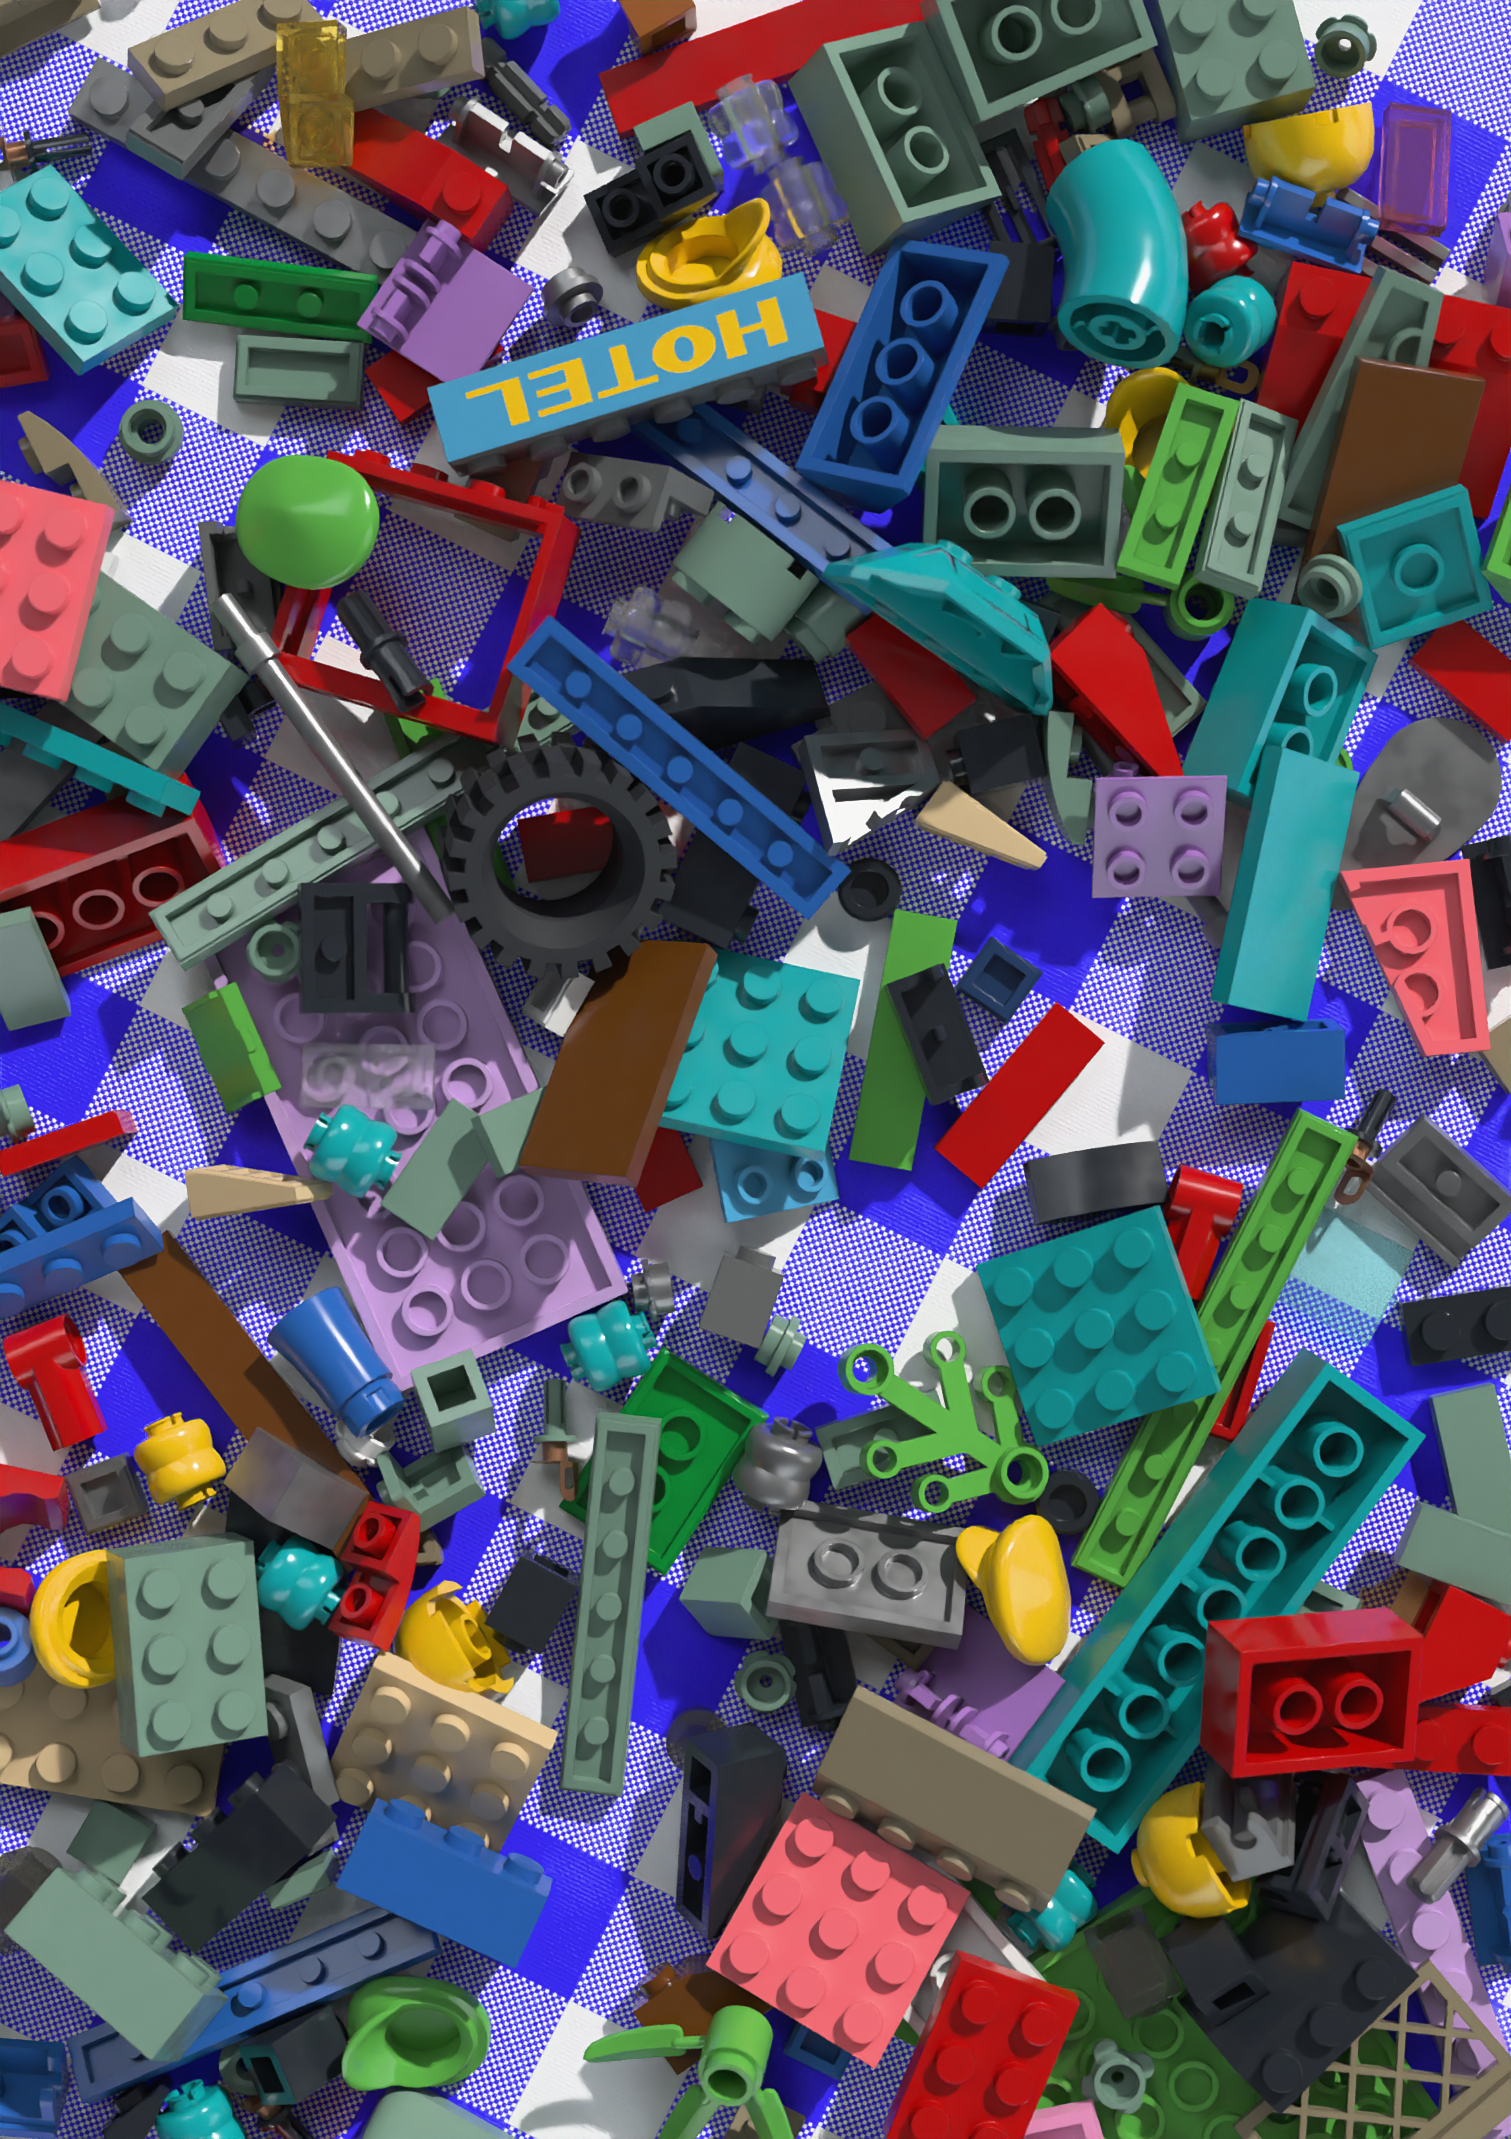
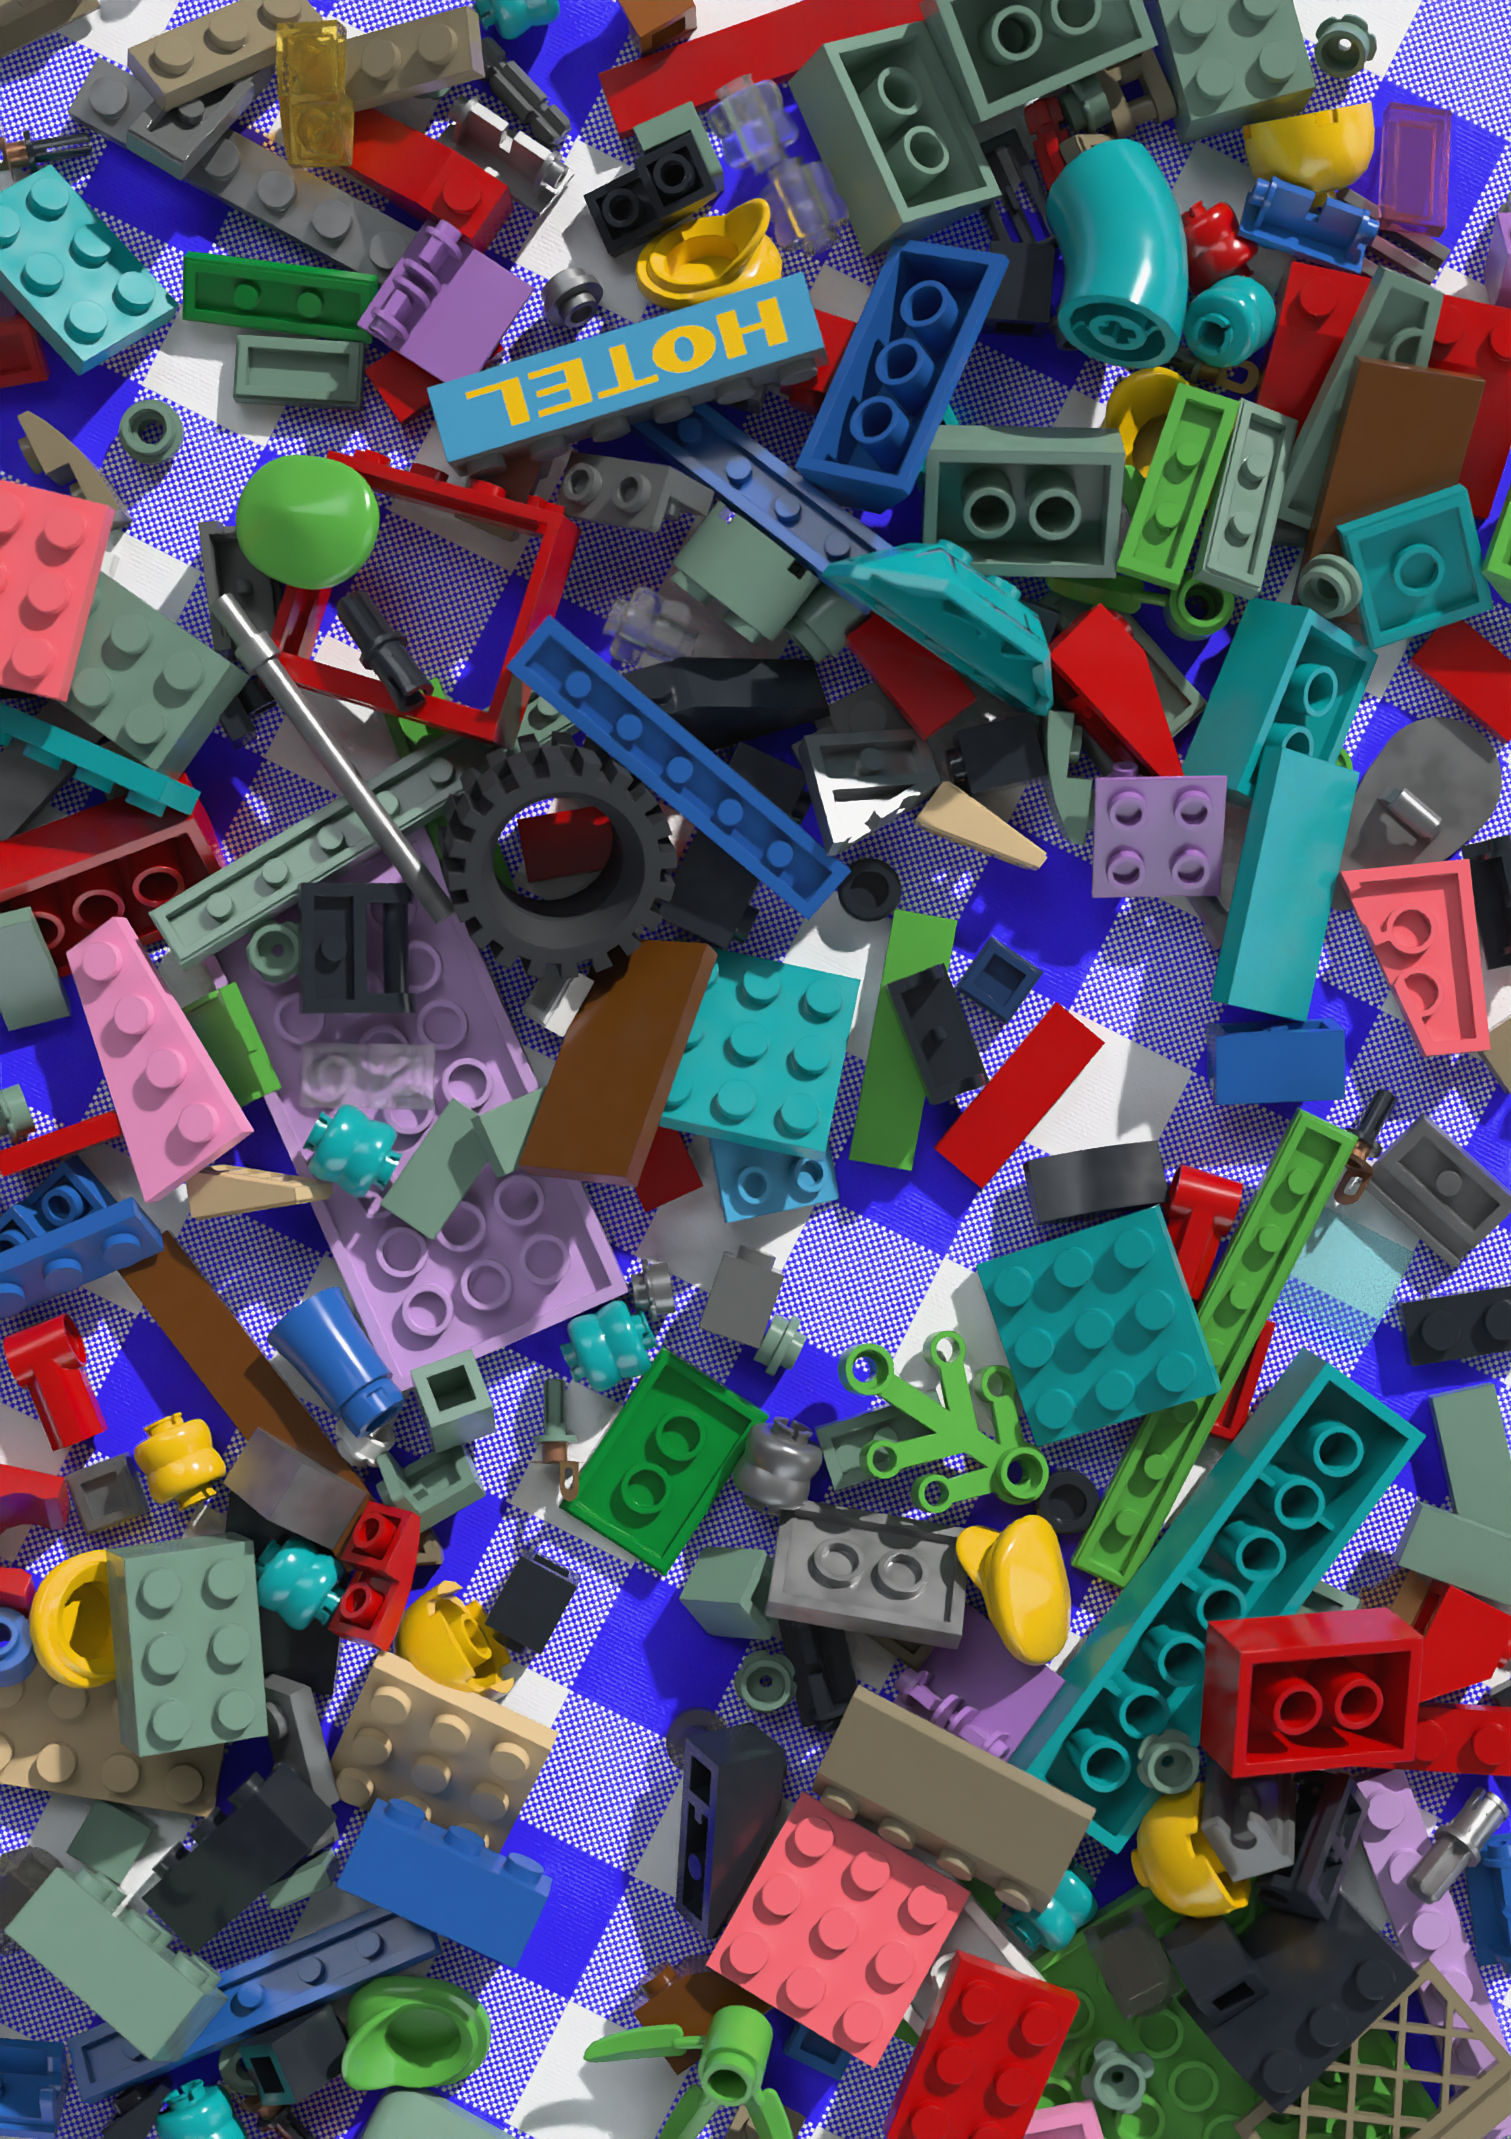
(157, 1070): none -> bright pink wing
(610, 1603): sand green tile -> none
(1177, 1775): none -> sand green plate

